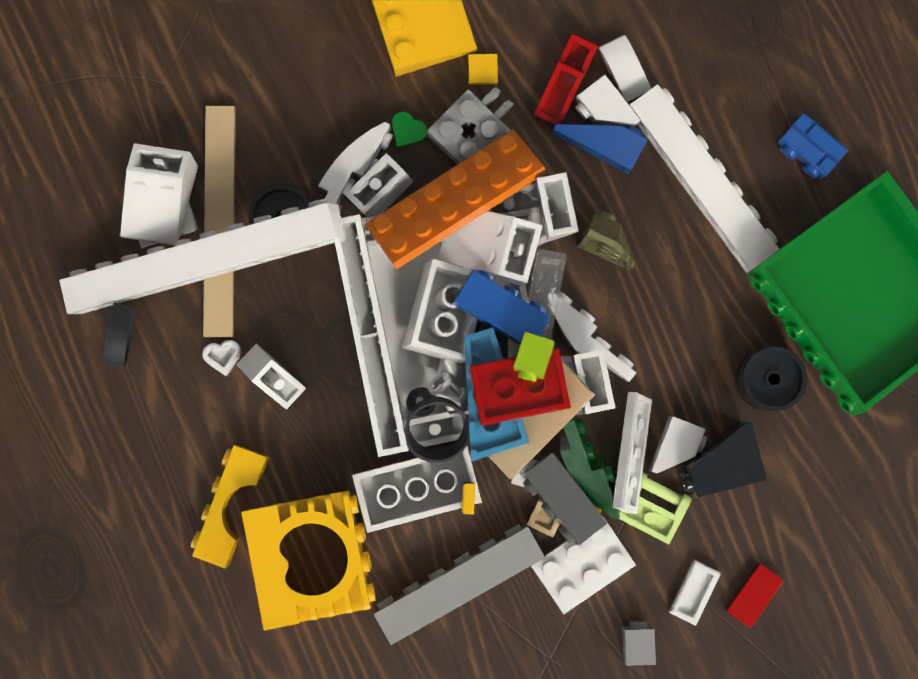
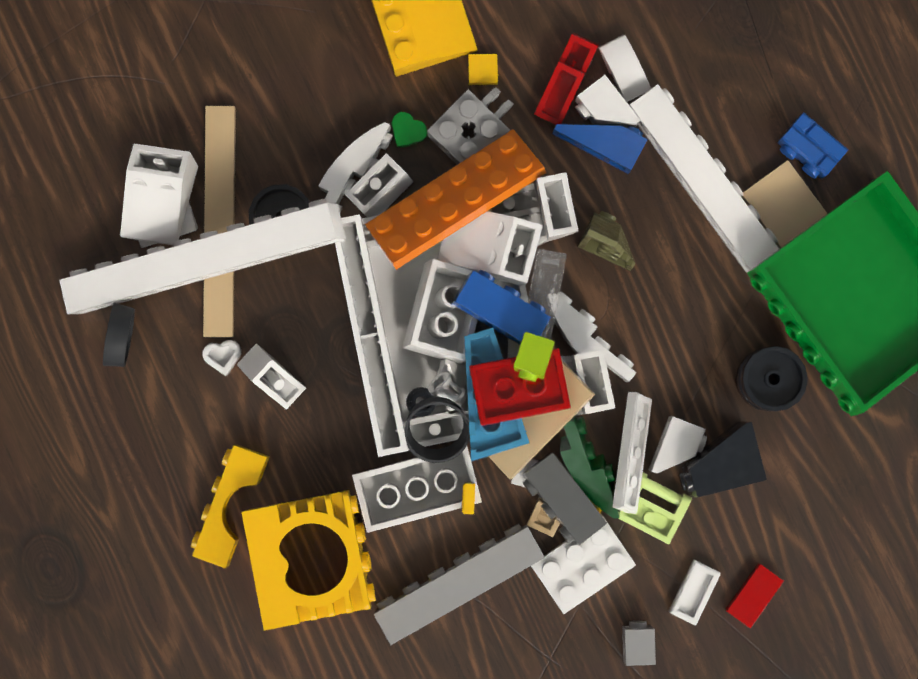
(784, 203): none -> tan tile

